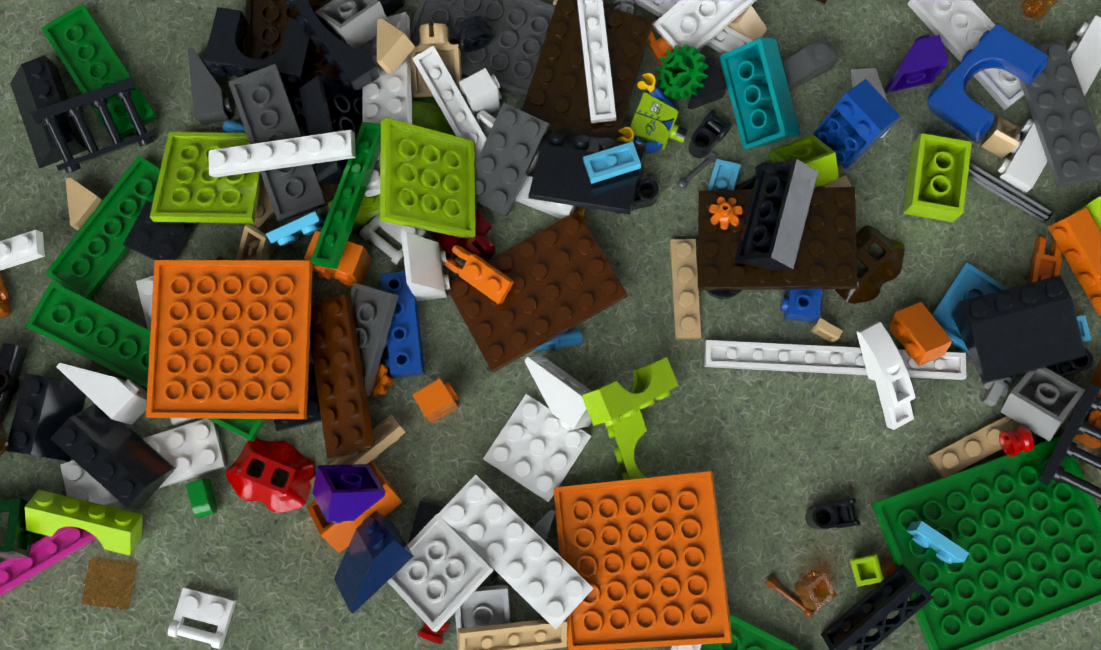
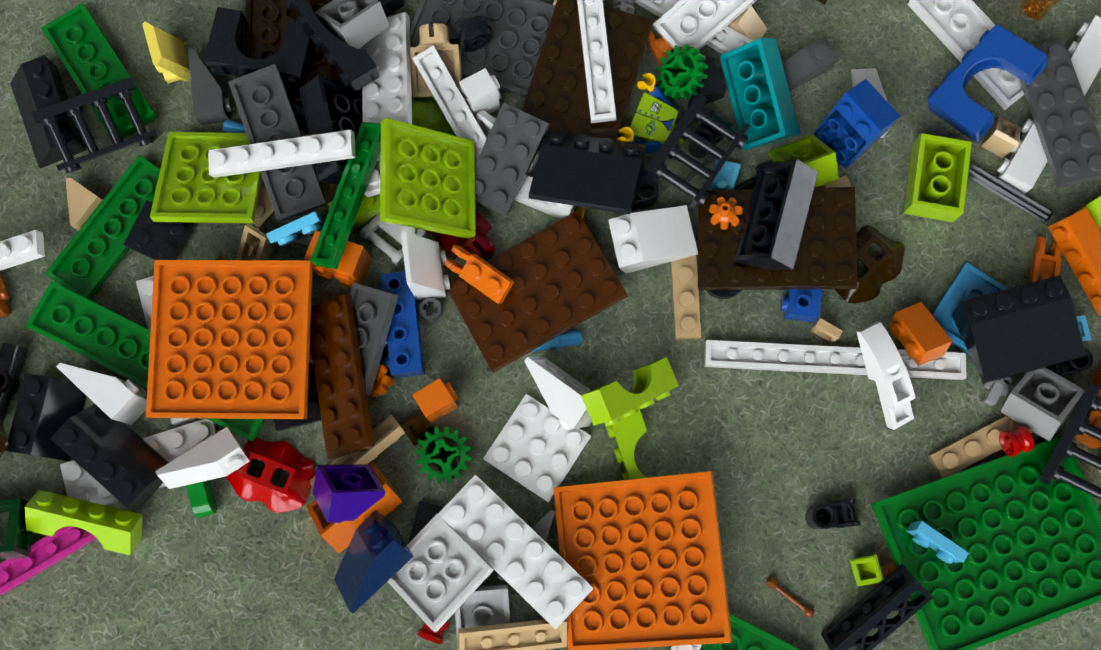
(108, 584): clear orange piece -> none
(167, 54): none -> light yellow slope
(204, 608): white plate -> none
(206, 461): none -> white slope
(392, 46): tan slope -> none
(416, 426): none -> dark brown plate
(424, 314): none -> dark grey bush
(439, 442): none -> green gear
(612, 162): medium azure plate -> none
(652, 238): none -> white slope
(684, 131): none -> black fence
(815, 590): clear orange plate -> none
(920, 64): dark purple slope -> none

